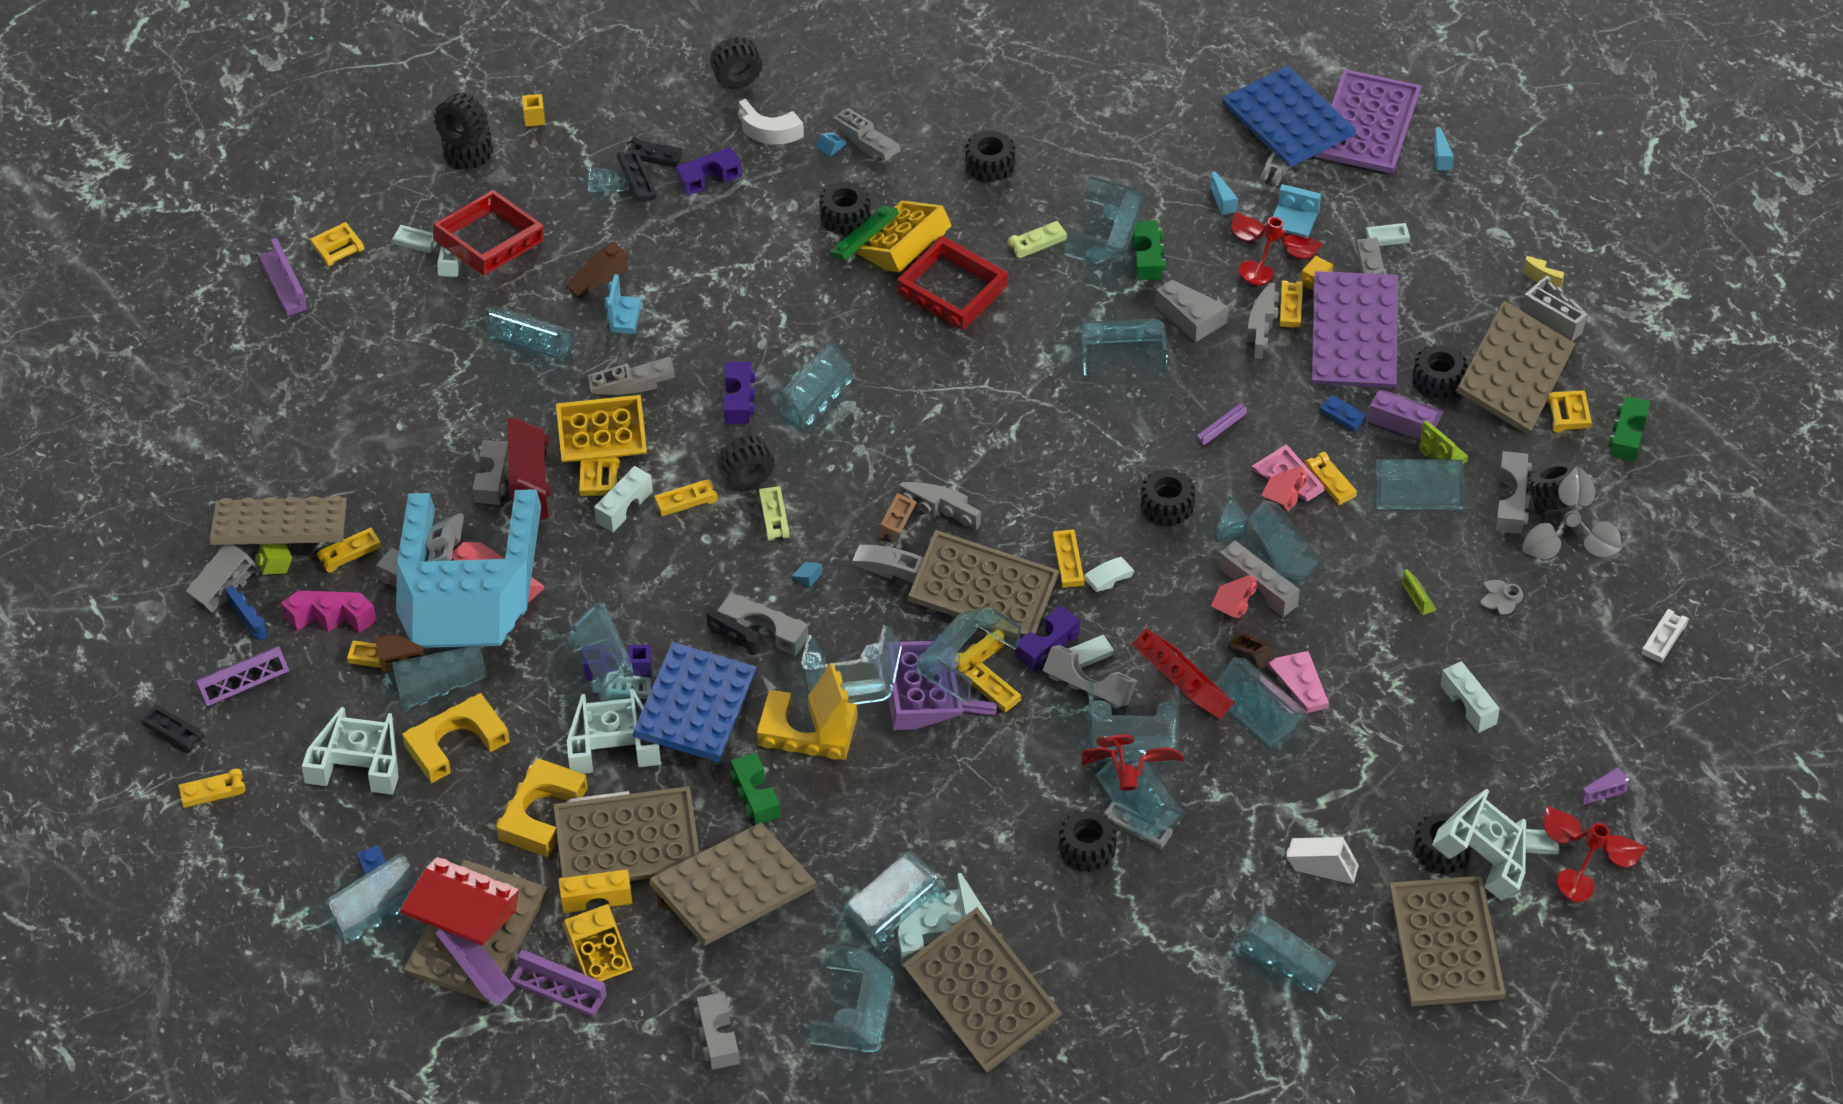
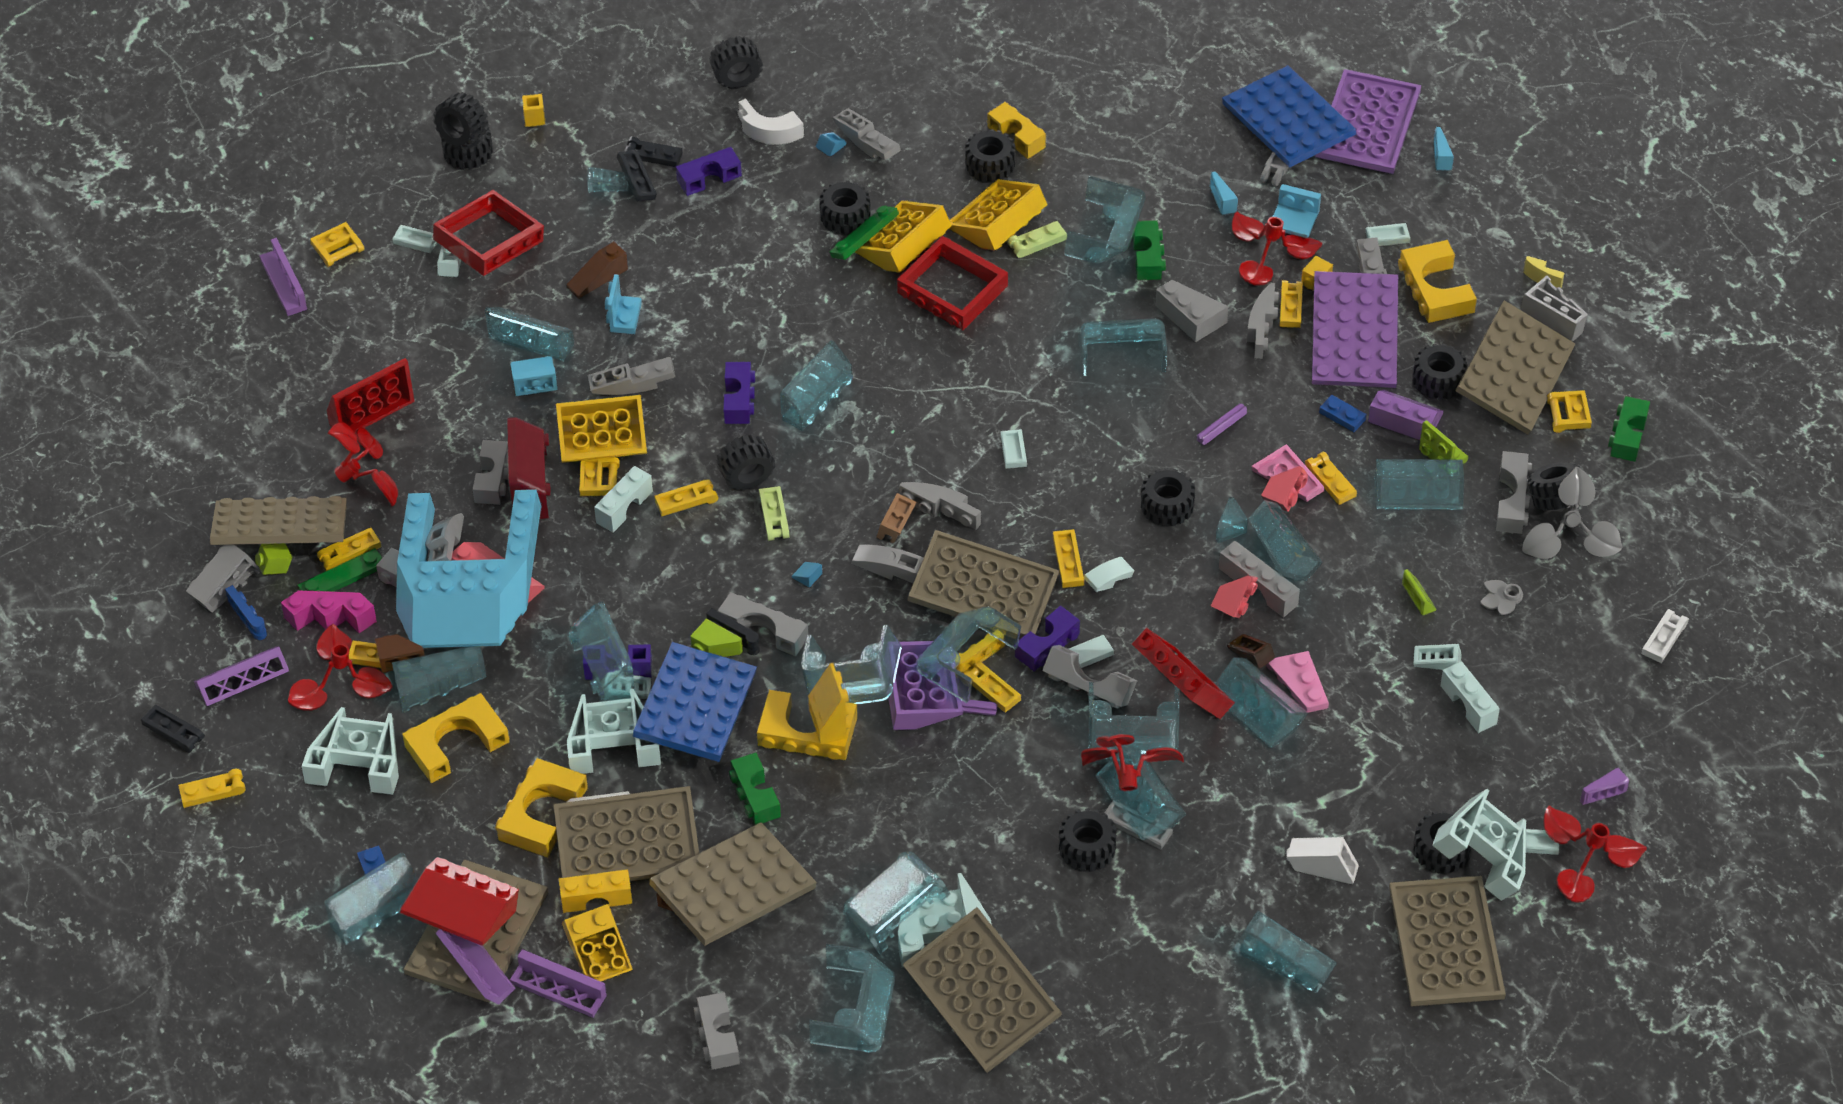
(335, 646): none -> red plant
(344, 573): none -> green plate
(350, 467): none -> red plant
(372, 397): none -> red slope
(534, 376): none -> medium azure bracket
(716, 640): none -> lime slope
(998, 213): none -> yellow slope
(1013, 449): none -> light aqua tile
(1028, 137): none -> yellow arch
(1434, 302): none -> yellow arch
(1445, 650): none -> light aqua slope

